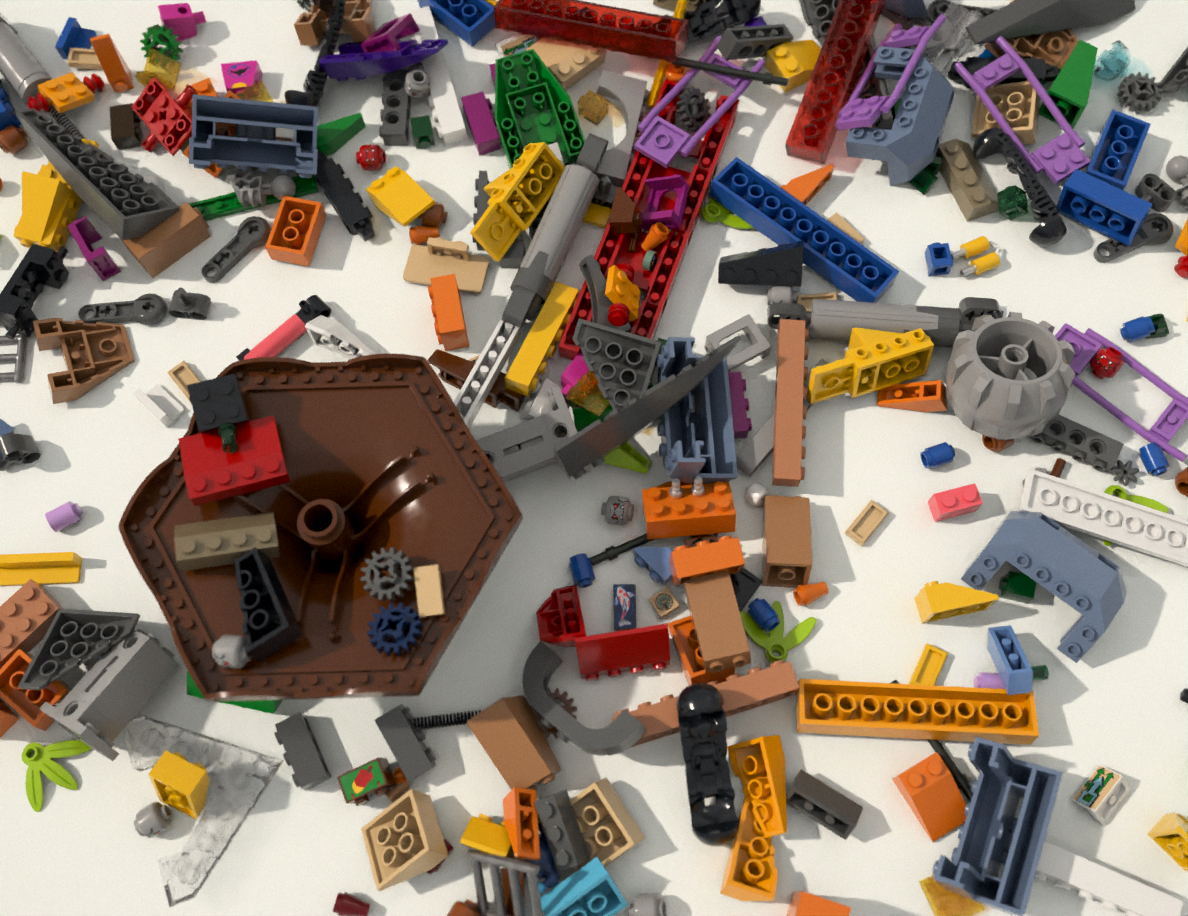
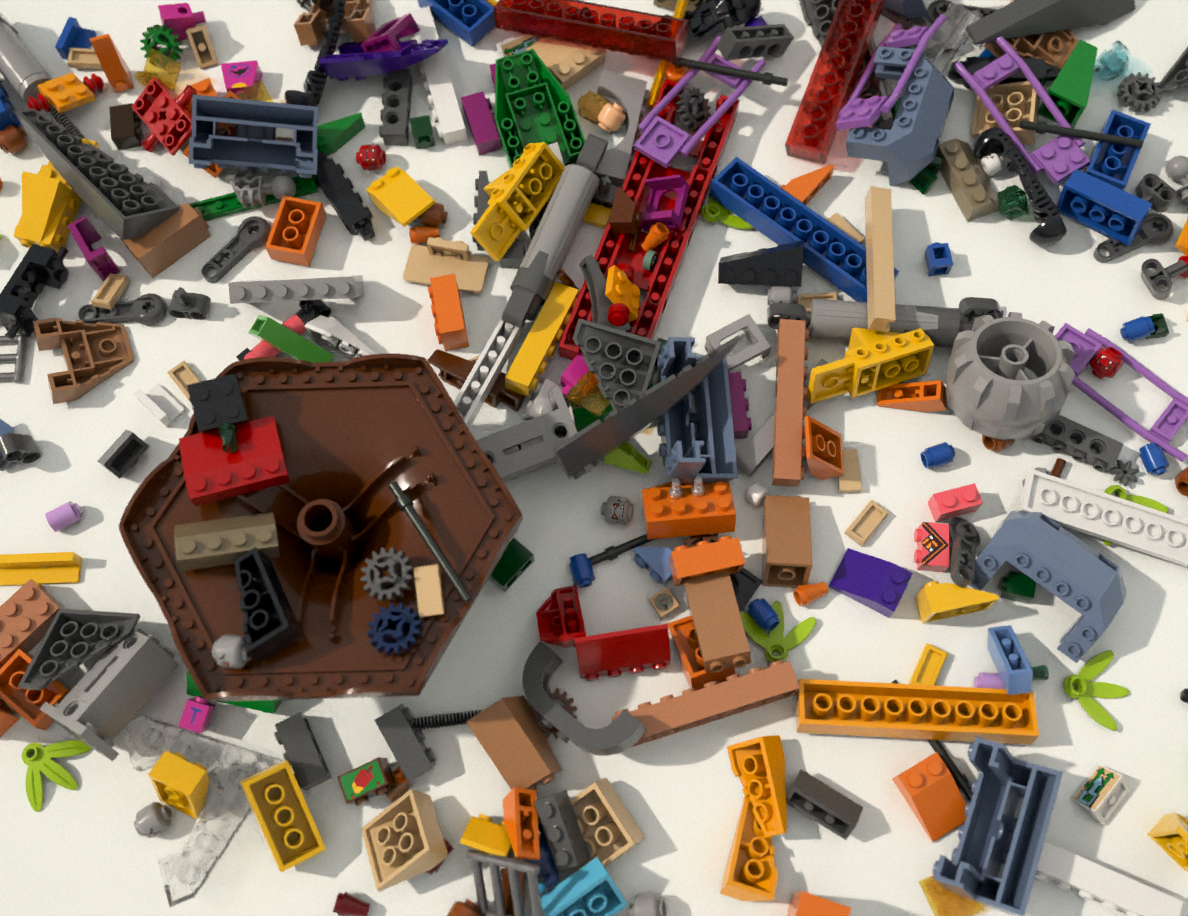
(110, 291): none -> tan tile
(123, 453): none -> dark grey brick
(197, 714): none -> dark pink brick
(202, 46): none -> tan slope
(282, 815): none -> yellow brick
(288, 341): none -> bright green slope
(296, 289): none -> light grey arch
(406, 504): none -> pearl dark grey bar
(417, 83): light grey head -> none
(511, 565): none -> dark green brick
(565, 279): none -> reddish brown piece
(611, 117): none -> light nougat head
(624, 606): tile -> none
(707, 769): black piece -> none
(793, 61): yellow slope -> none
(823, 450): none -> orange slope
(851, 479): none -> tan tile
(871, 581): none -> dark purple slope
(879, 259): none -> tan tile
(932, 547): none -> coral brick
(963, 555): none -> dark grey beam
(980, 264): yellow piece -> none
(992, 164): none -> white piece
(1042, 127): none -> pearl dark grey bar
(1084, 689): none -> lime plant
(1161, 277): none -> dark grey beam

